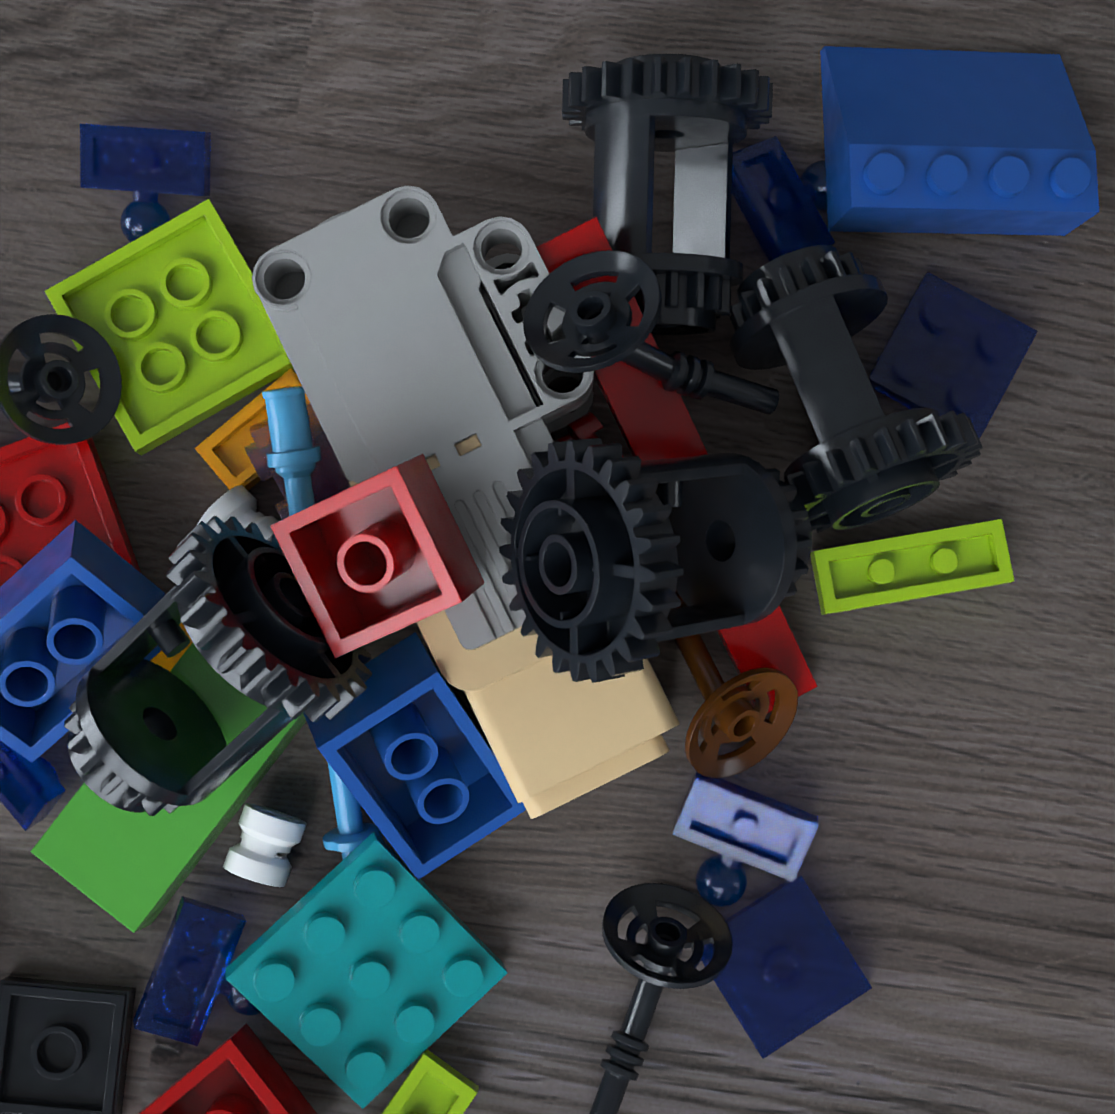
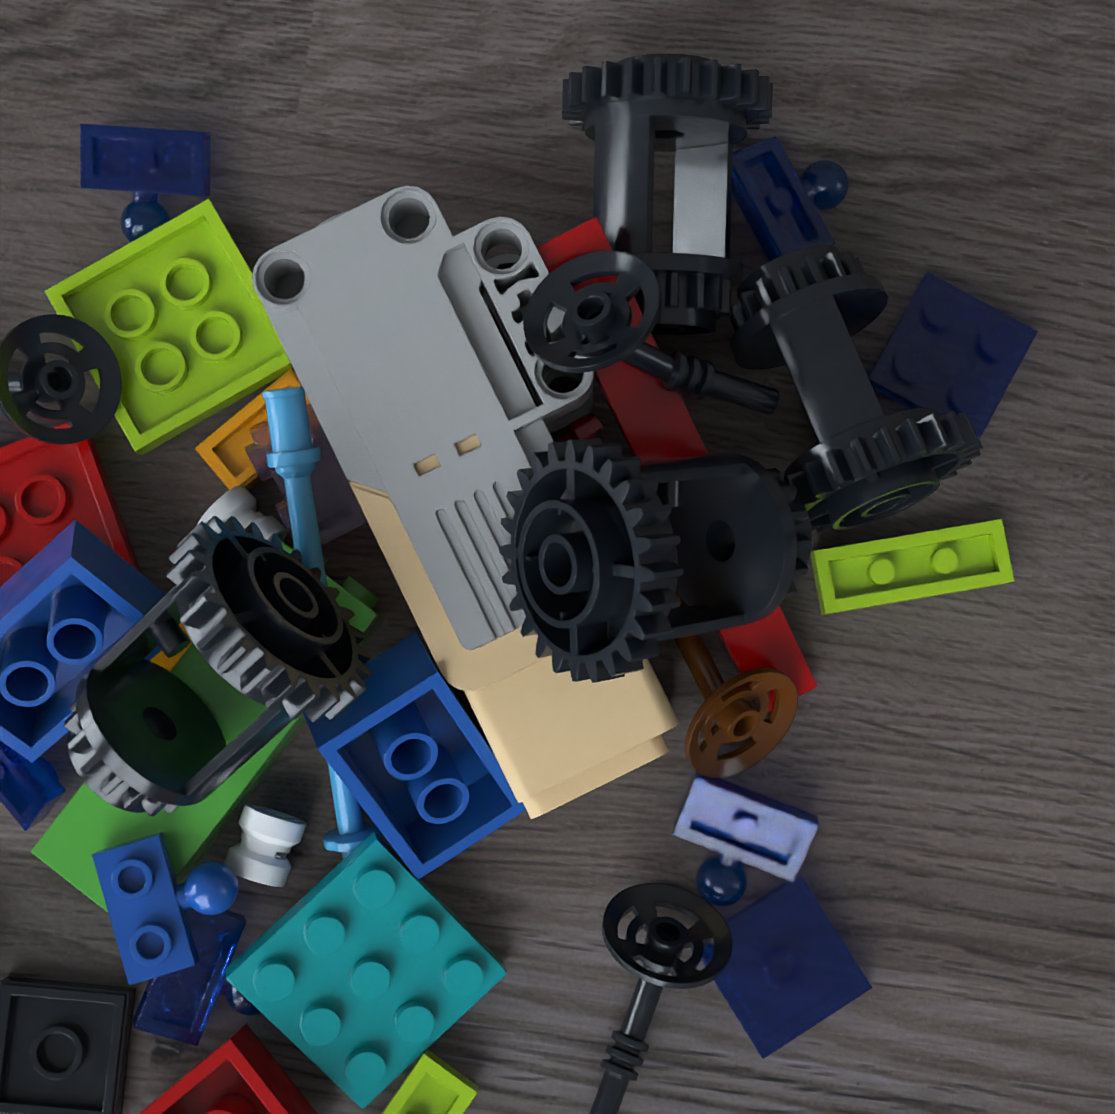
(150, 905): none -> blue plate
(379, 556): red brick -> none
(954, 143): blue slope -> none

